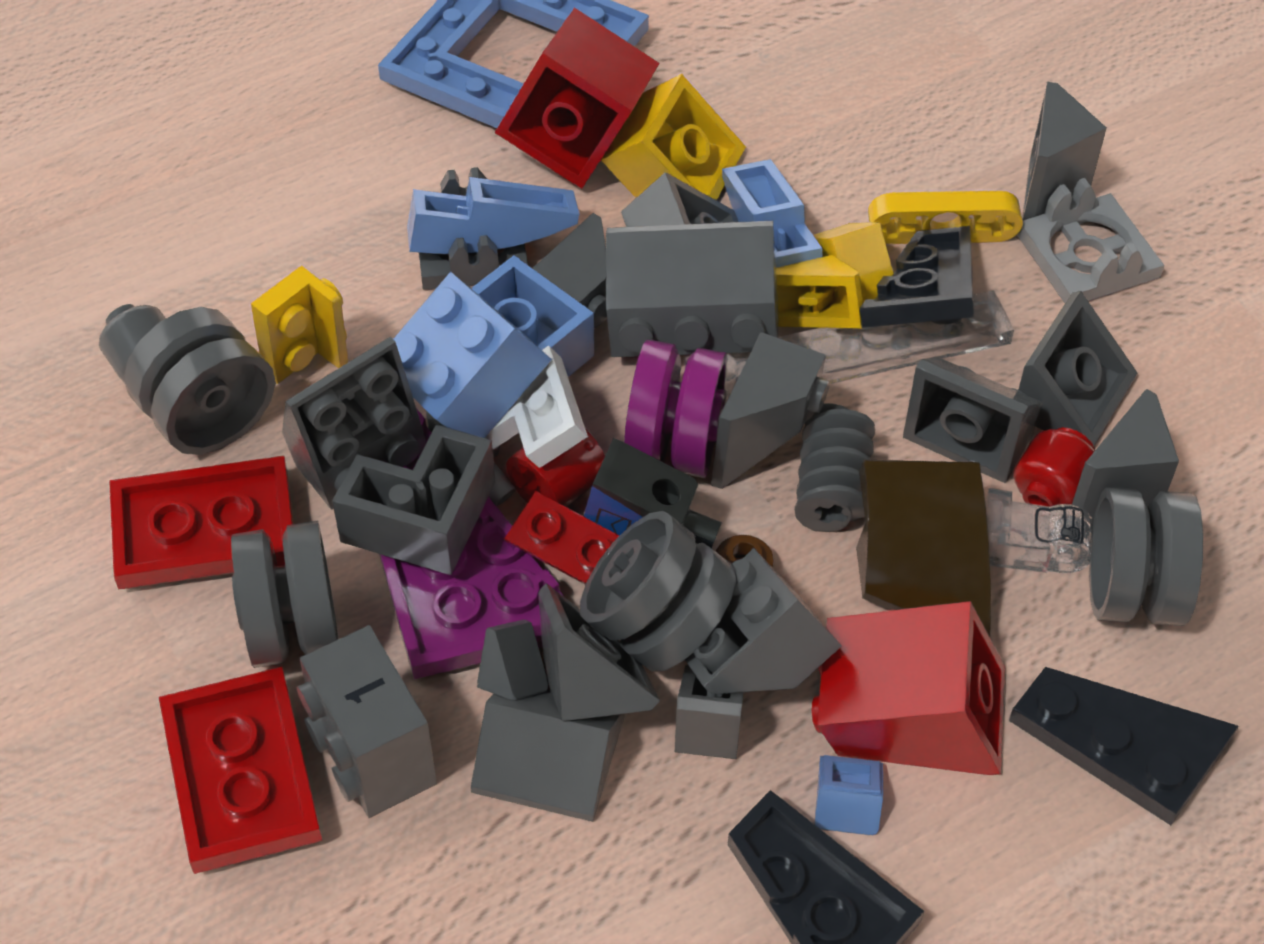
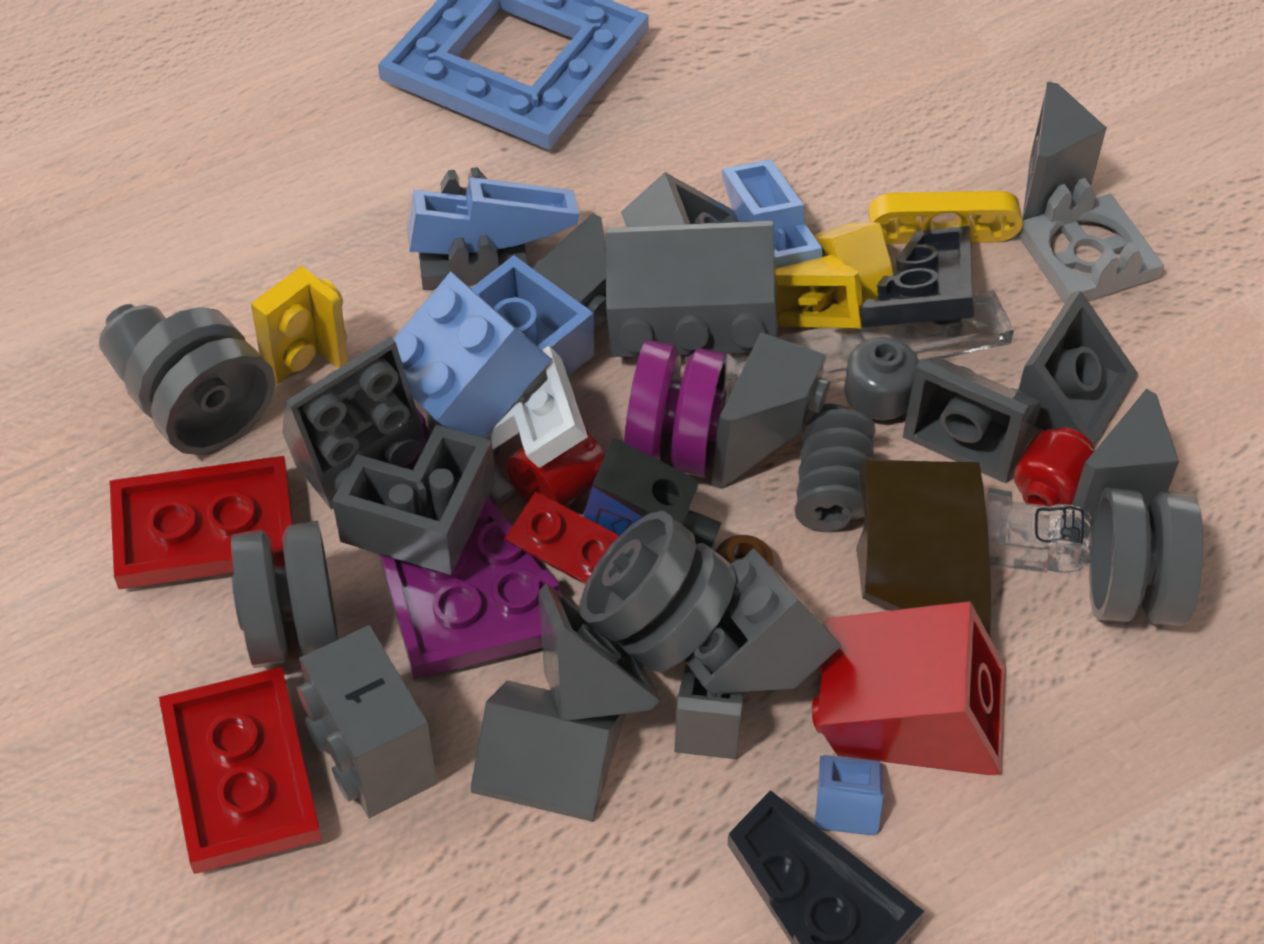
(512, 662): dark grey slope -> none
(577, 98): red slope -> none
(673, 134): yellow slope -> none
(880, 377): none -> dark grey head
(1124, 739): black wing -> none

